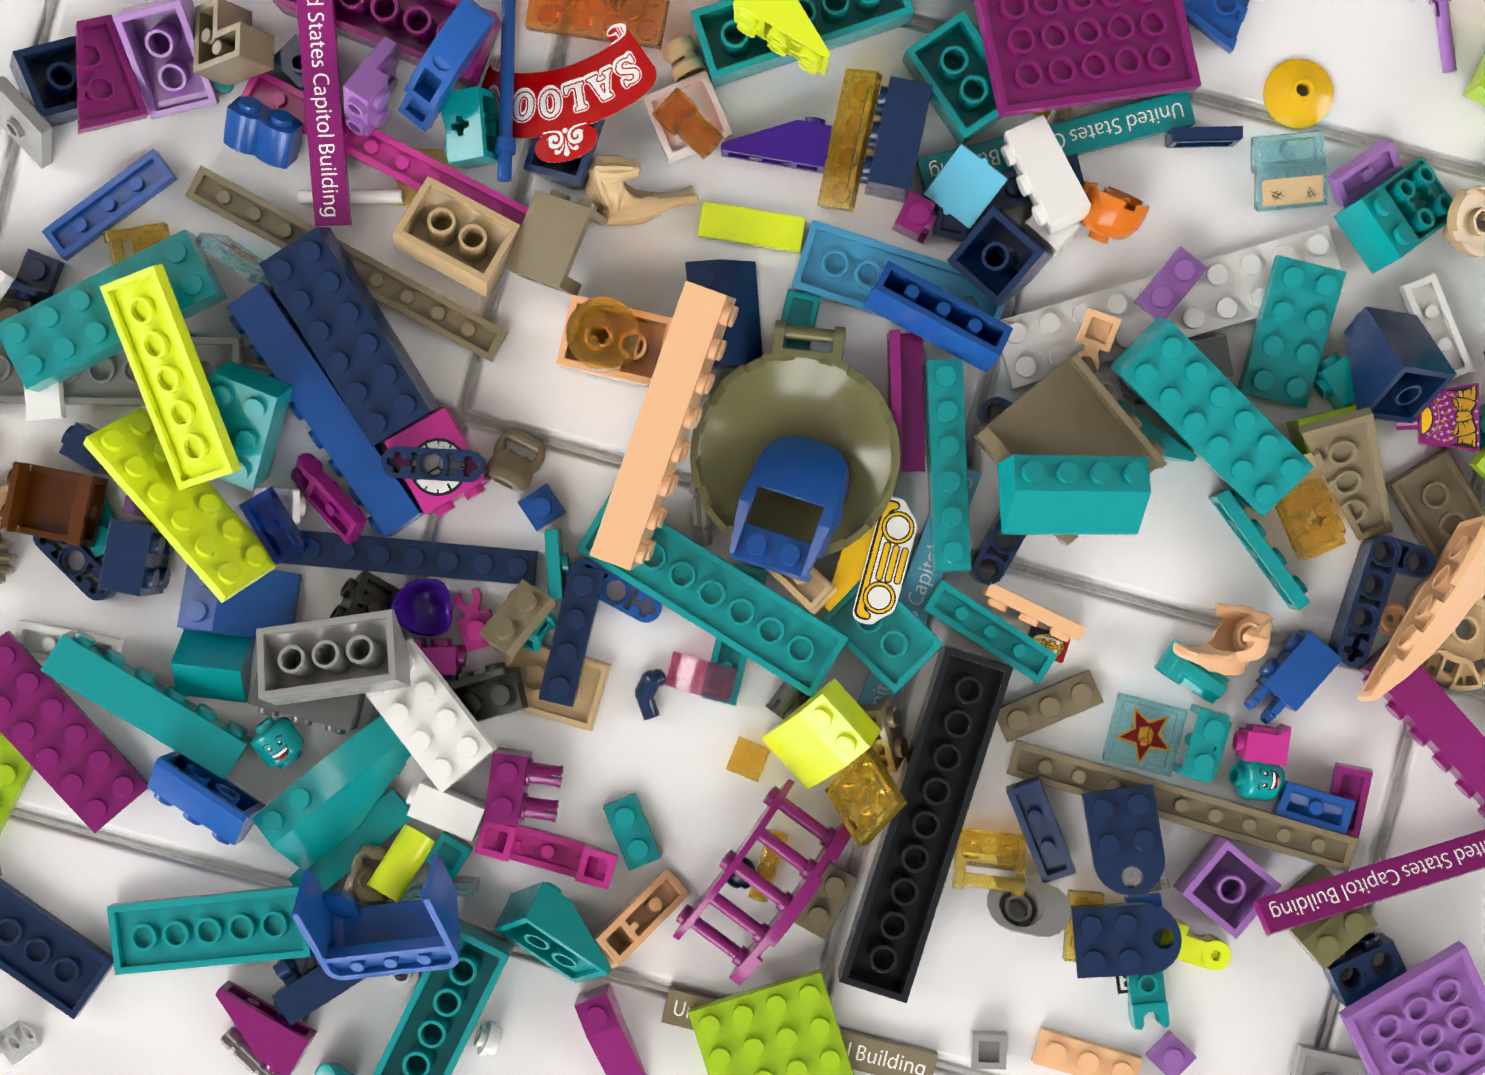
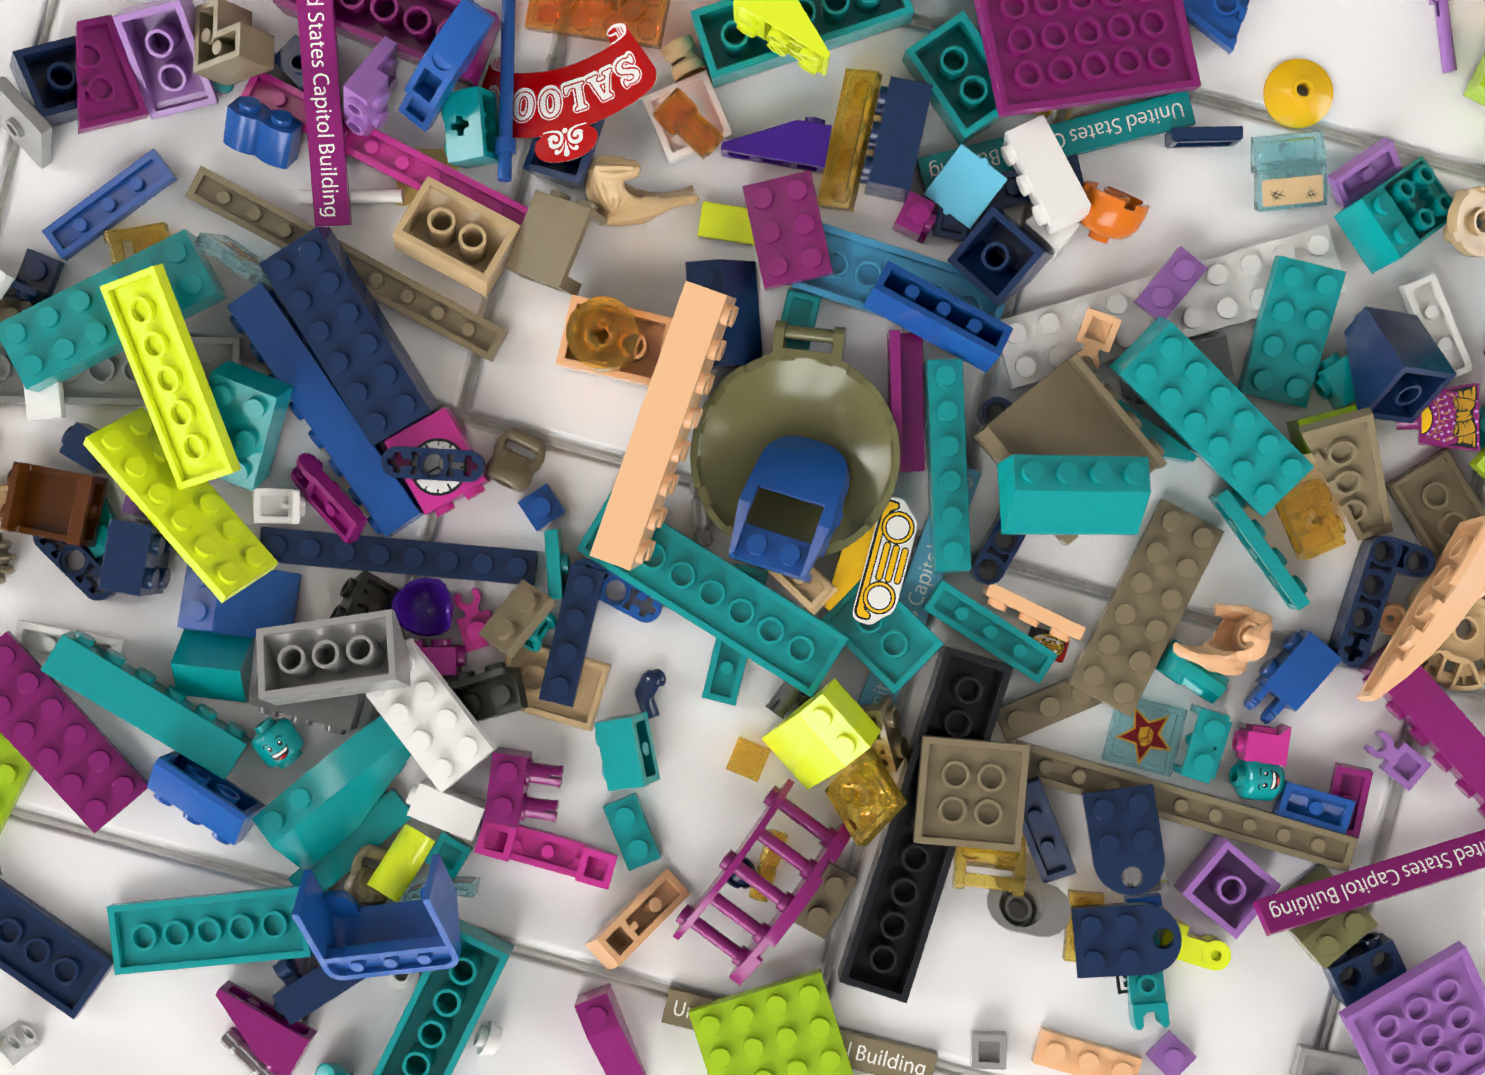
(273, 525): clear blue plate -> none
(552, 931): teal slope -> none
(627, 751): none -> teal brick
(701, 677): clear pink slope -> none
(787, 230): none -> magenta plate
(971, 793): none -> dark tan plate
(1145, 607): none -> dark tan plate
(1399, 762): none -> medium lavender plate

